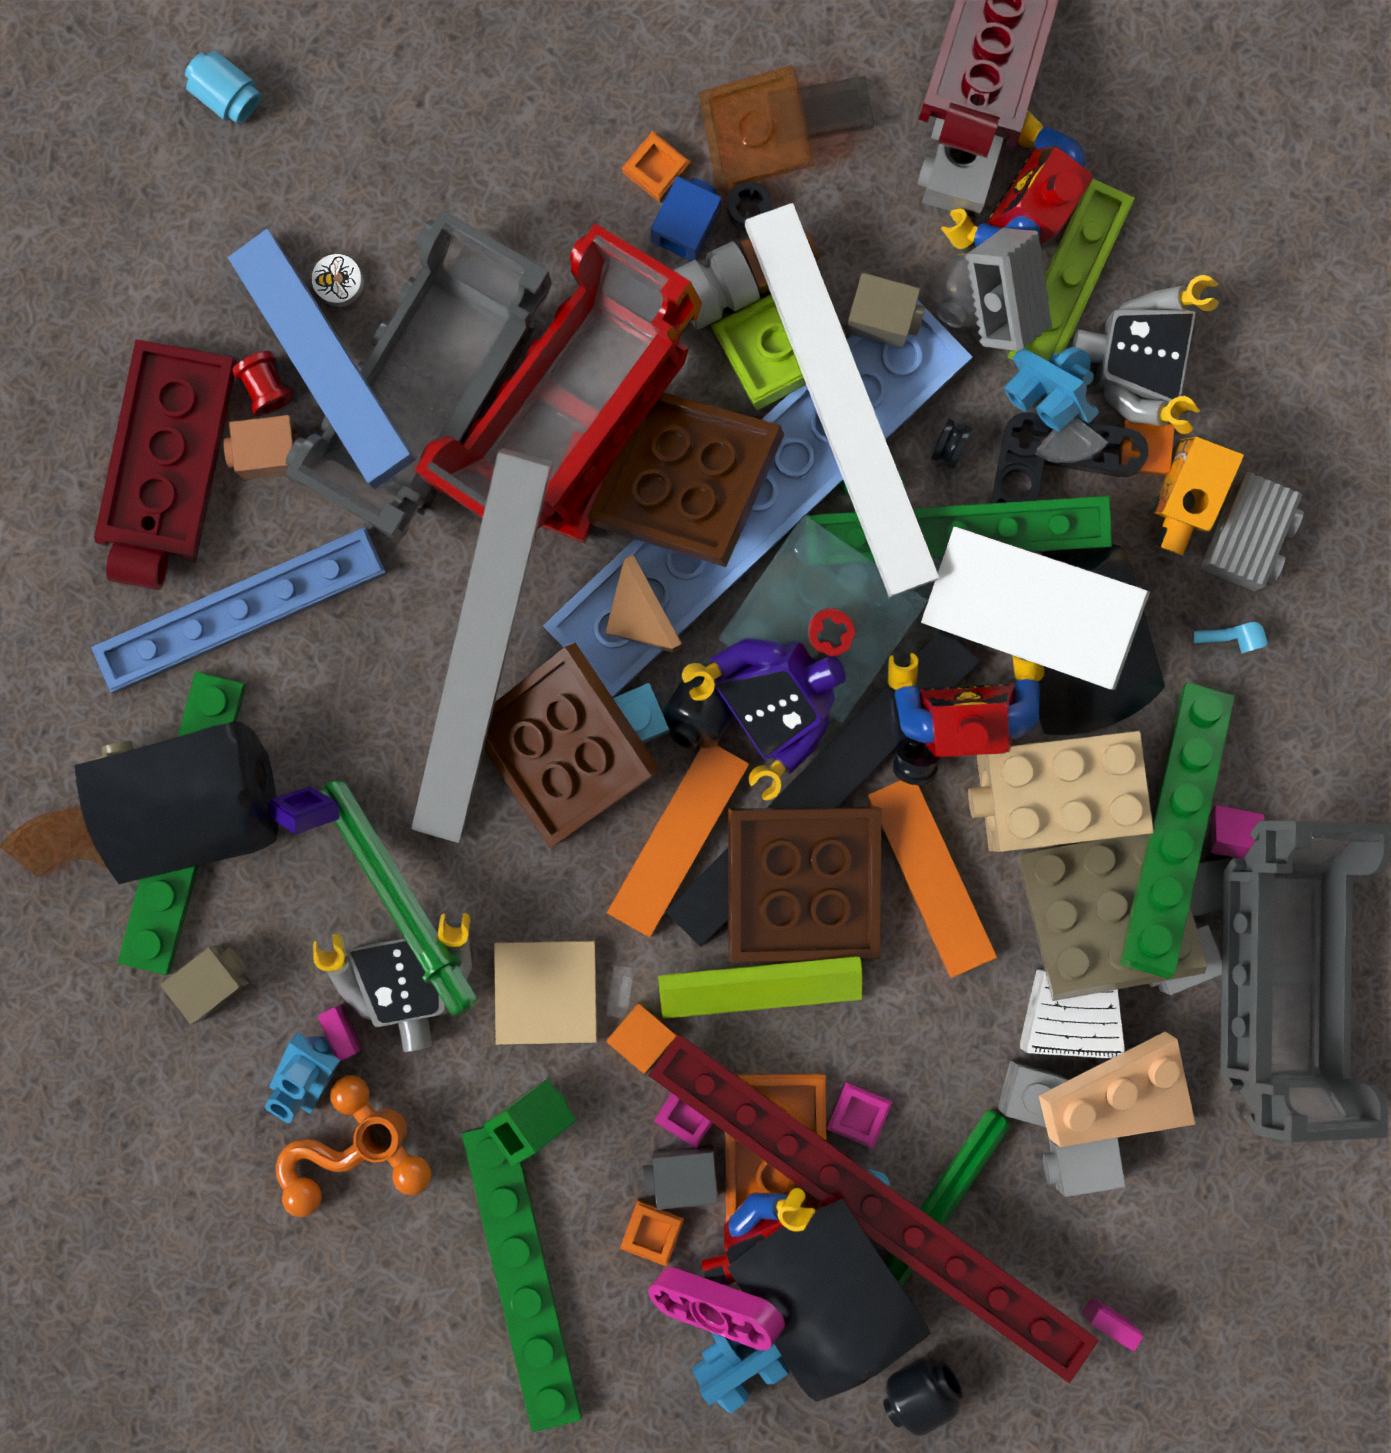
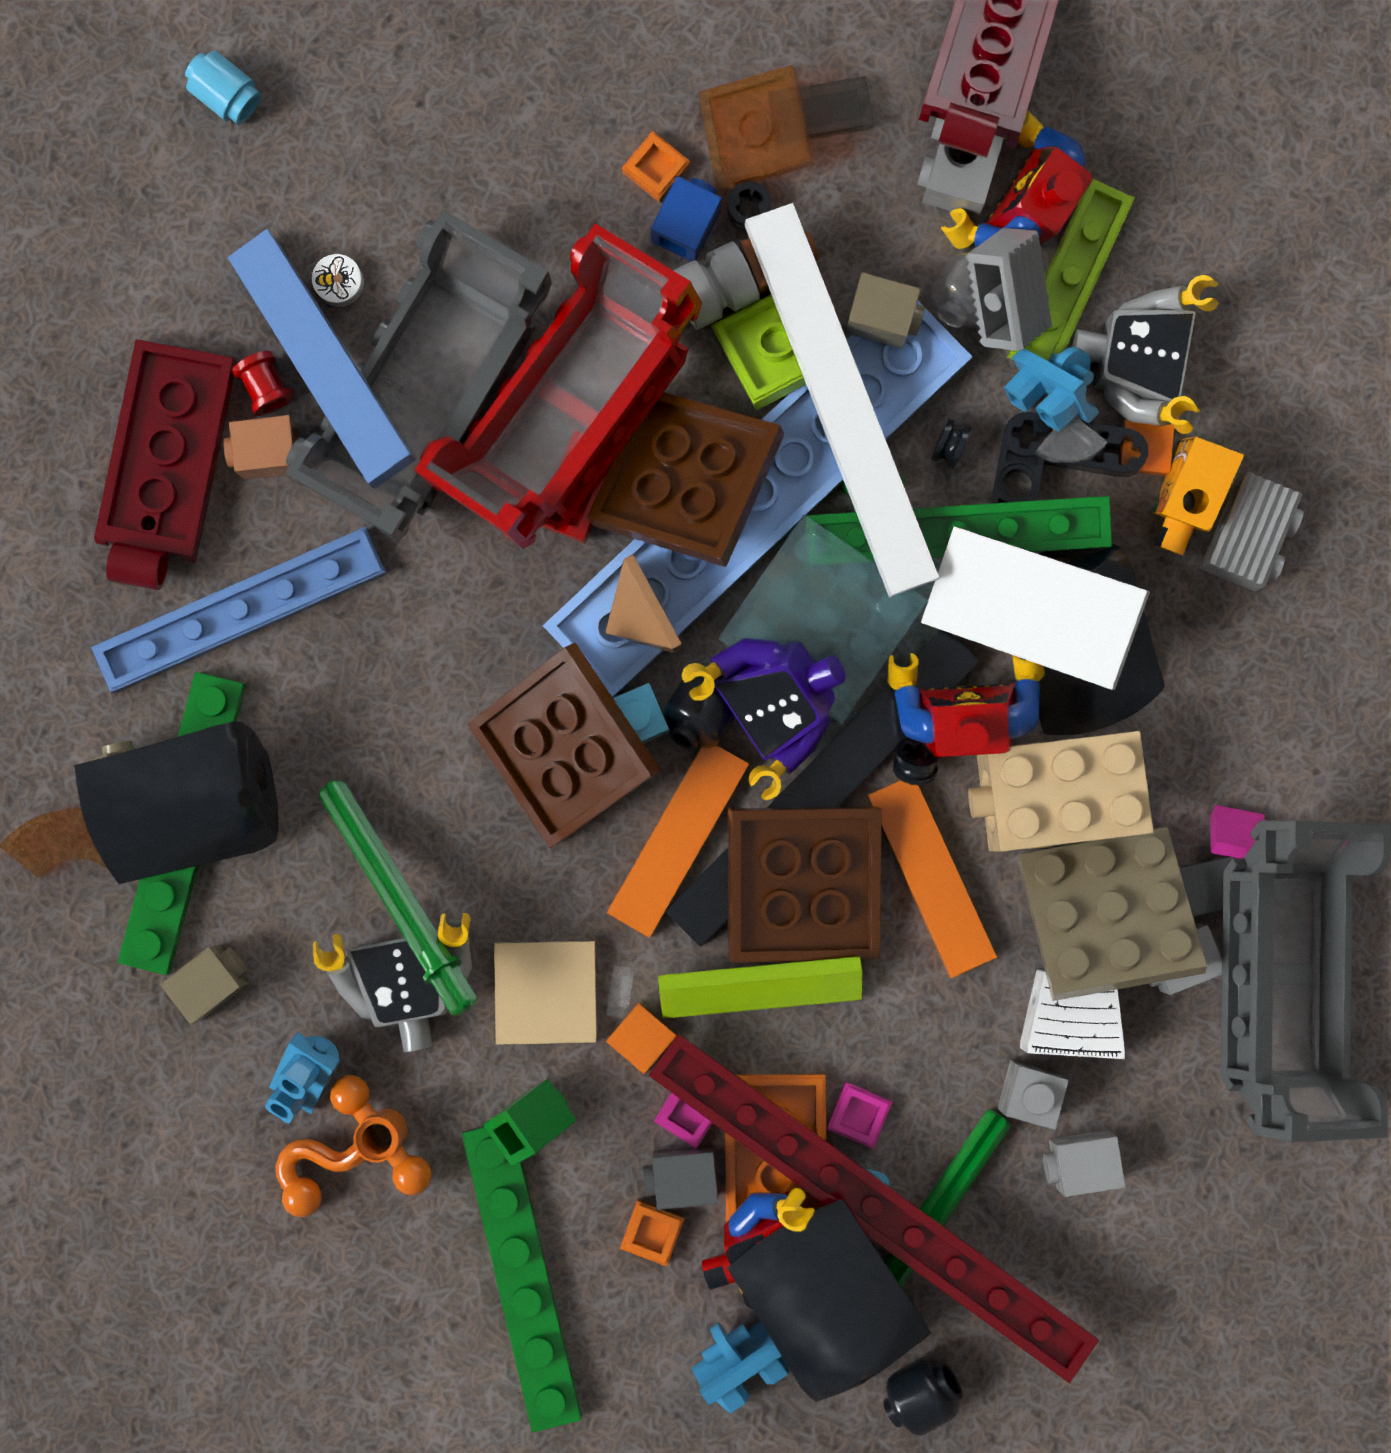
(303, 810): dark purple tile -> none
(340, 1032): dark pink tile -> none
(481, 643): light grey tile -> none
(717, 1308): dark pink beam -> none
(845, 636): red bush -> none
(1112, 1324): dark pink tile -> none
(1121, 1097): light nougat wing -> none
(1179, 831): green plate -> none
(1249, 636): medium azure hand -> none

